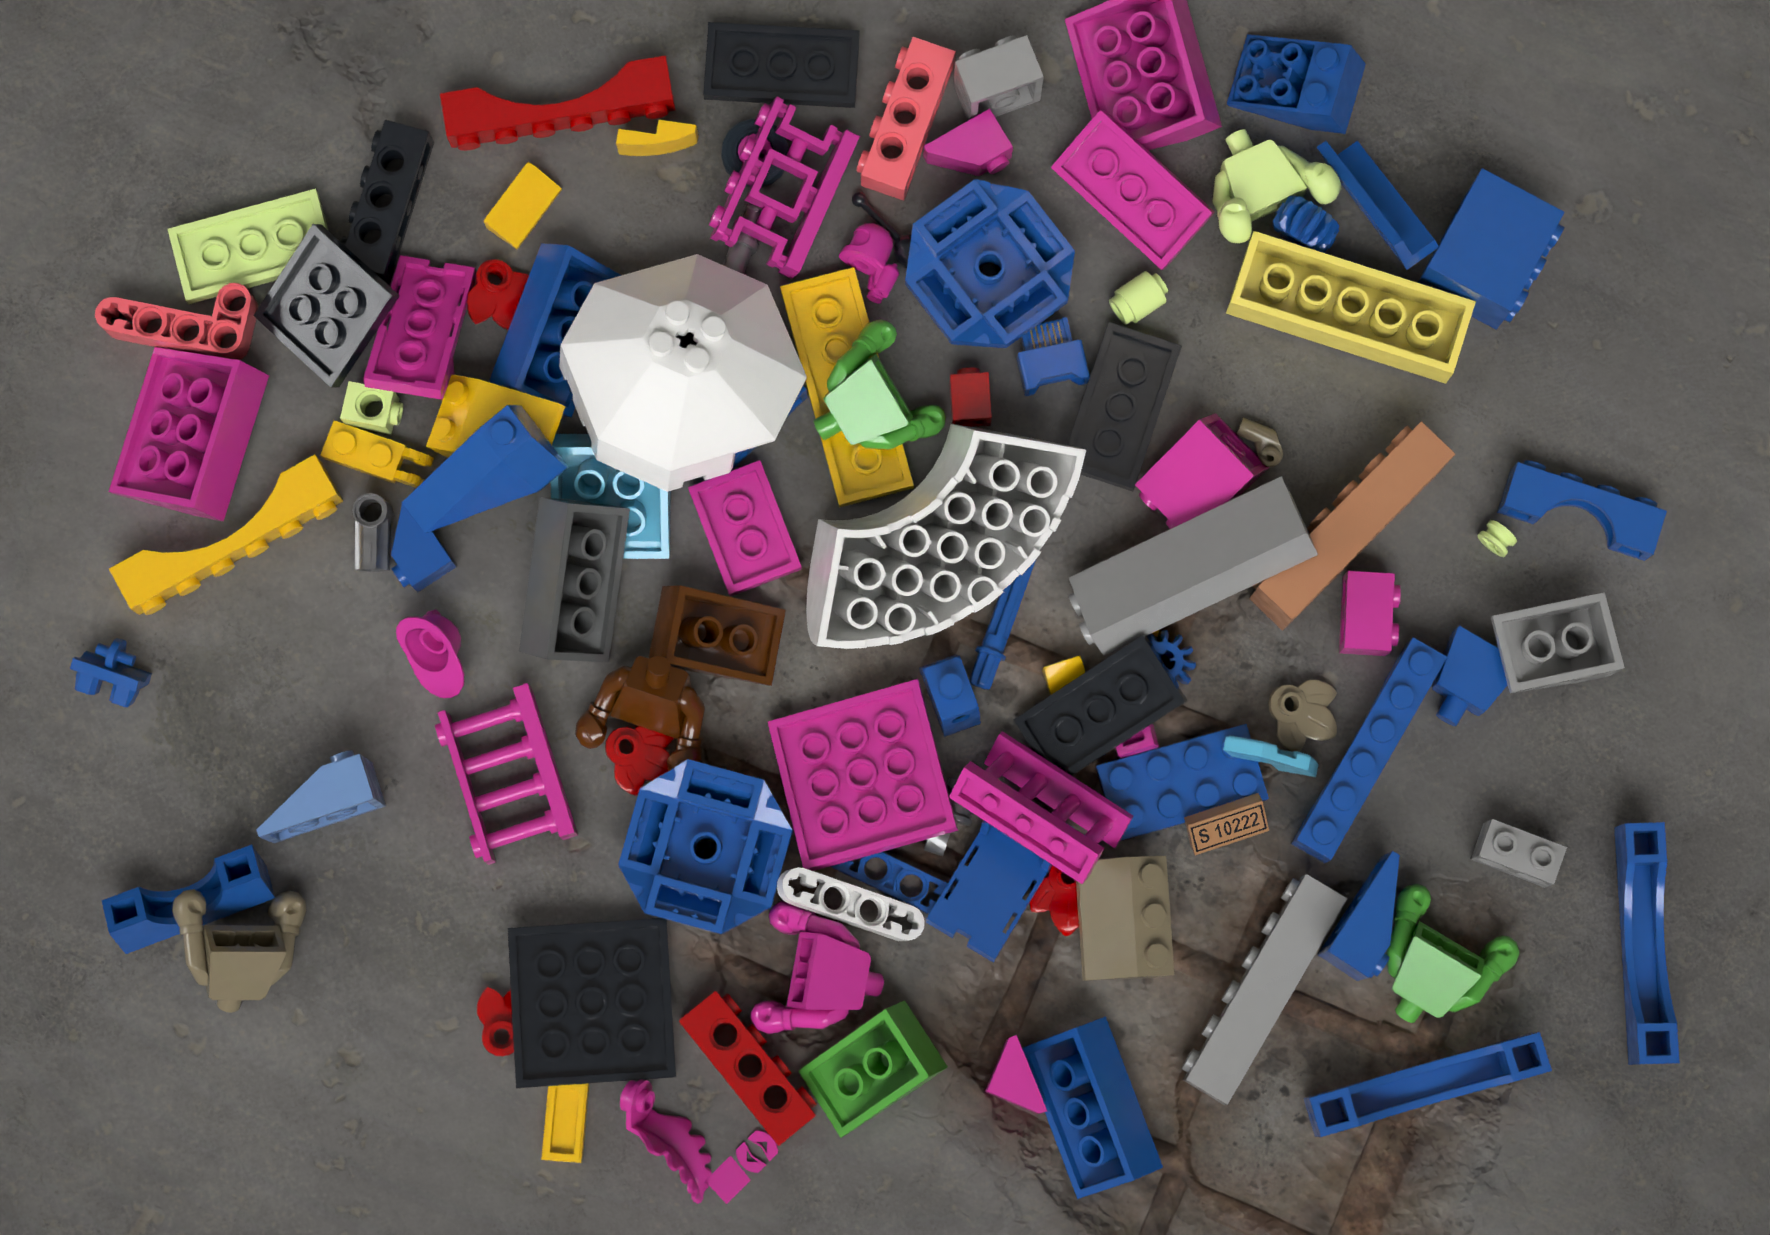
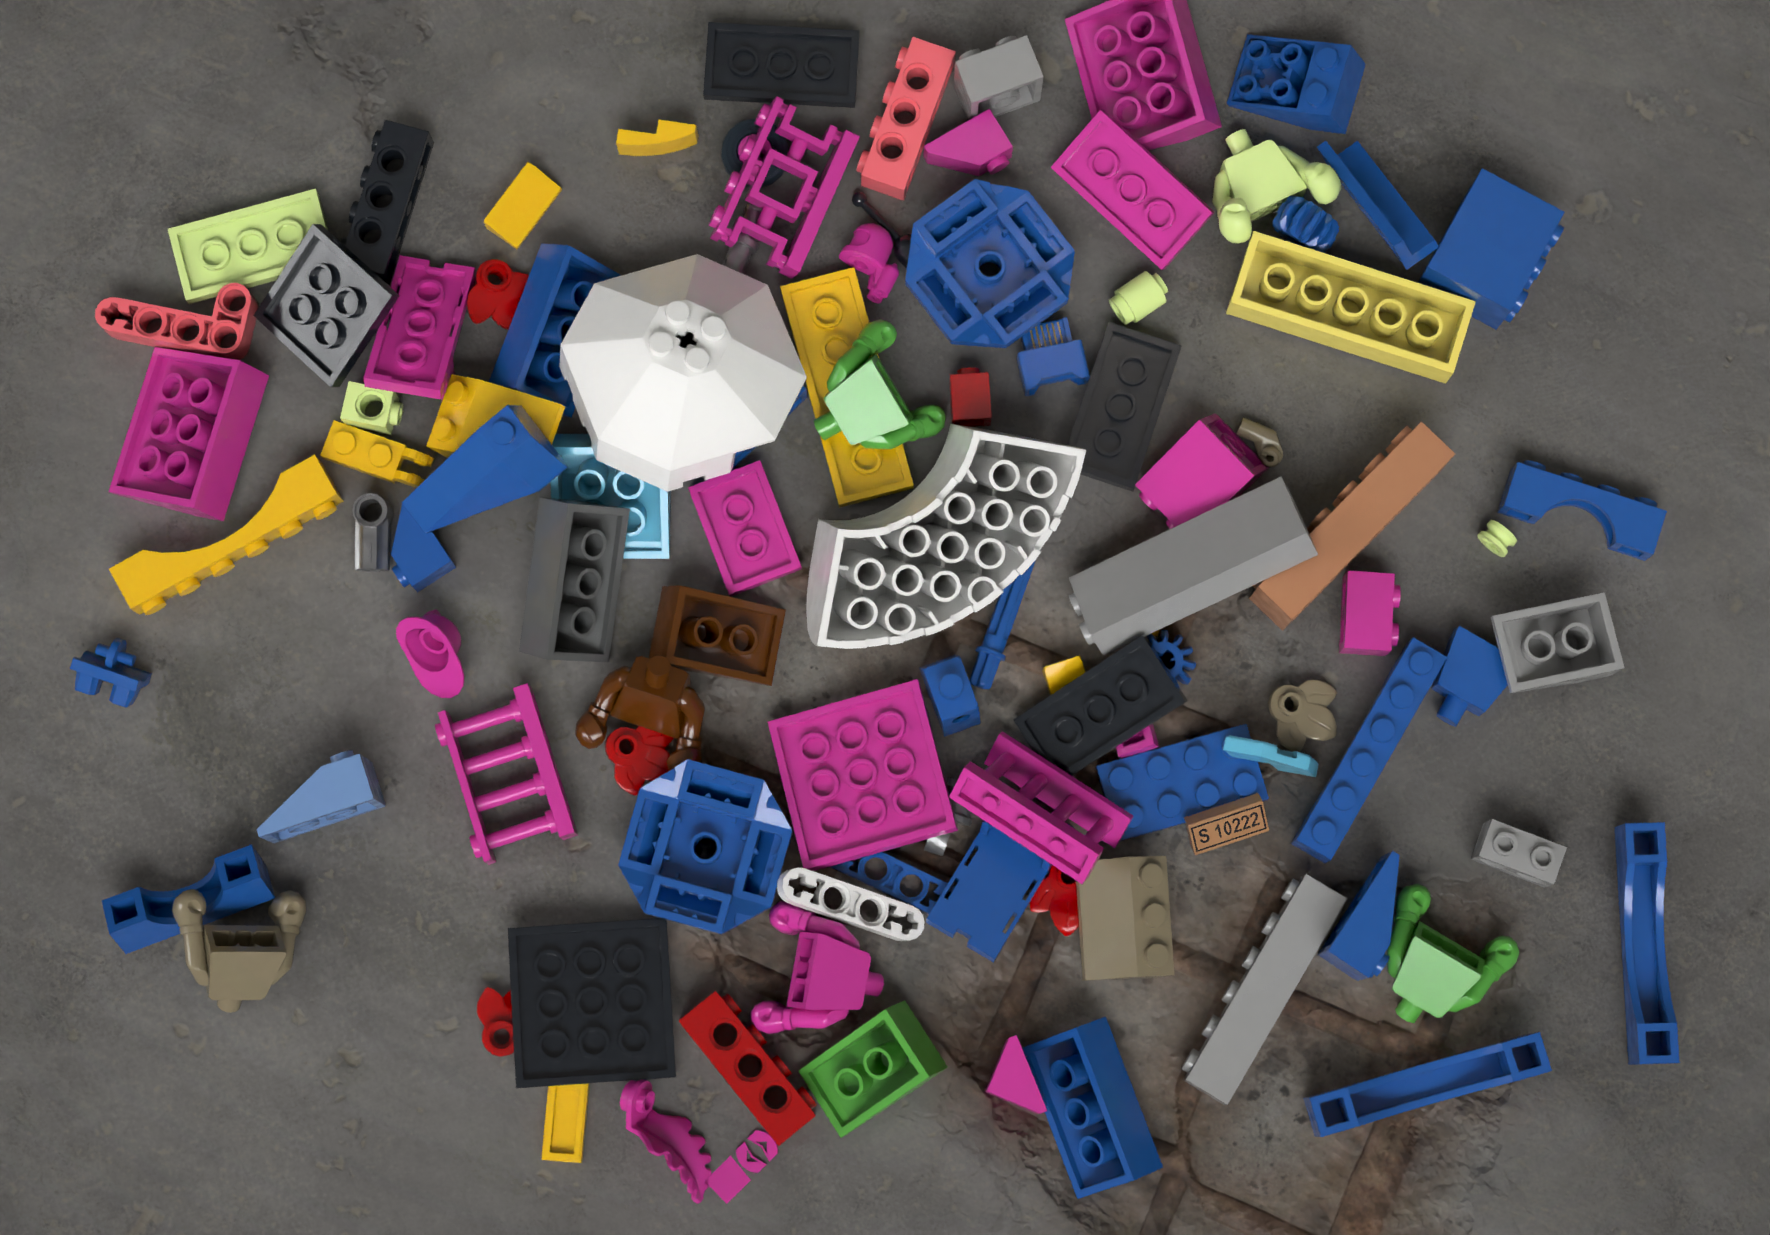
(635, 91): red arch -> none

